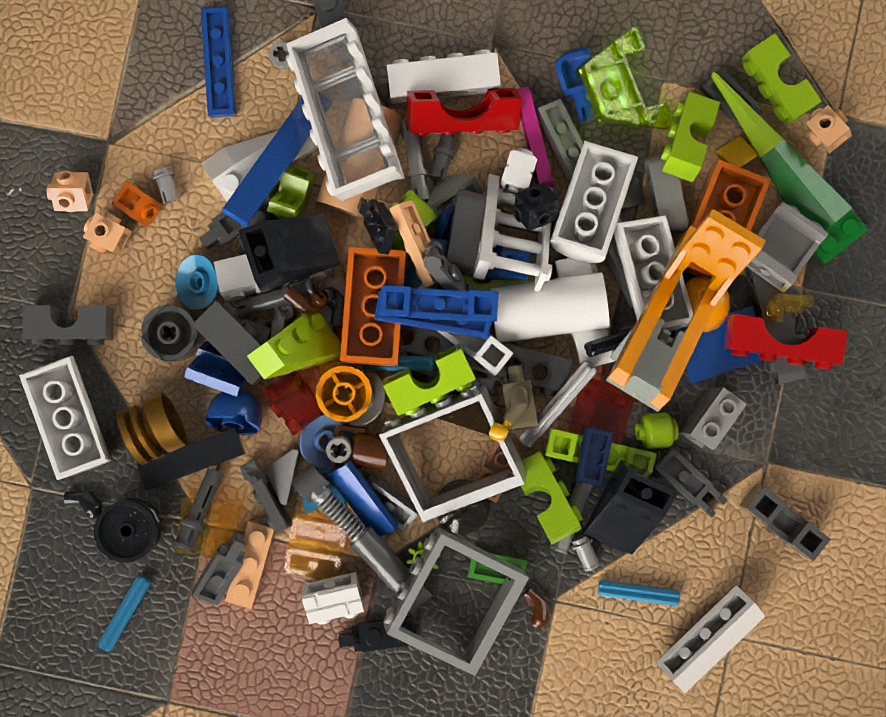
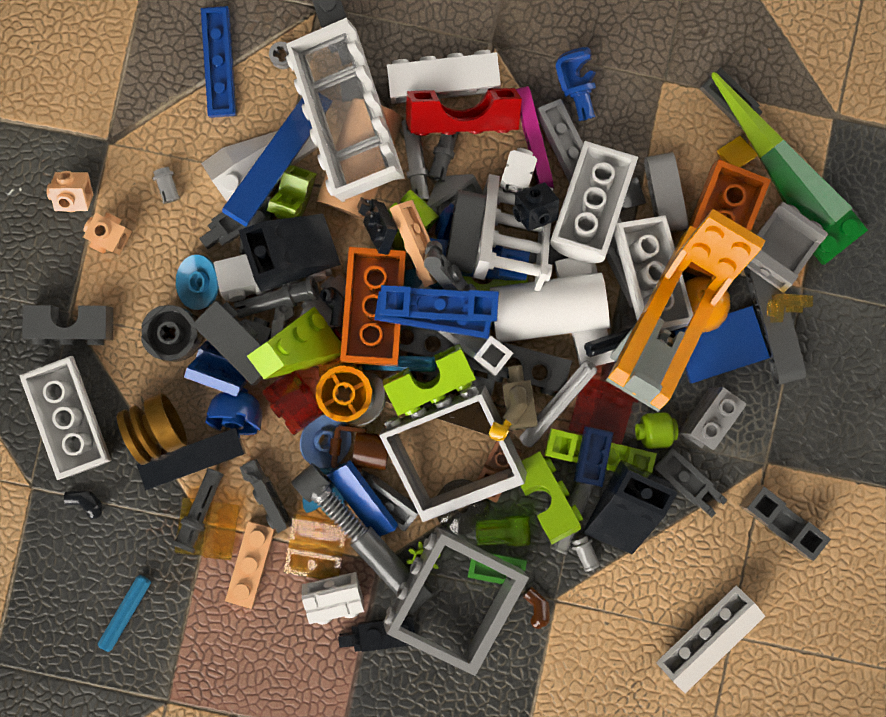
(137, 204): orange bracket -> none
(142, 520): black wheel -> none
(220, 570): dark grey hinge -> none
(282, 473): light grey slope -> none
(305, 304): reddish brown arm -> none
(340, 457): light grey bush -> none
(508, 531): none -> clear neon green piece
(615, 90): clear neon green wing -> none
(638, 592): dark azure axle -> none
(684, 154): lime arch -> none
(750, 335): red arch -> none
(788, 100): lime arch -> none
(828, 137): light nougat brick -> none

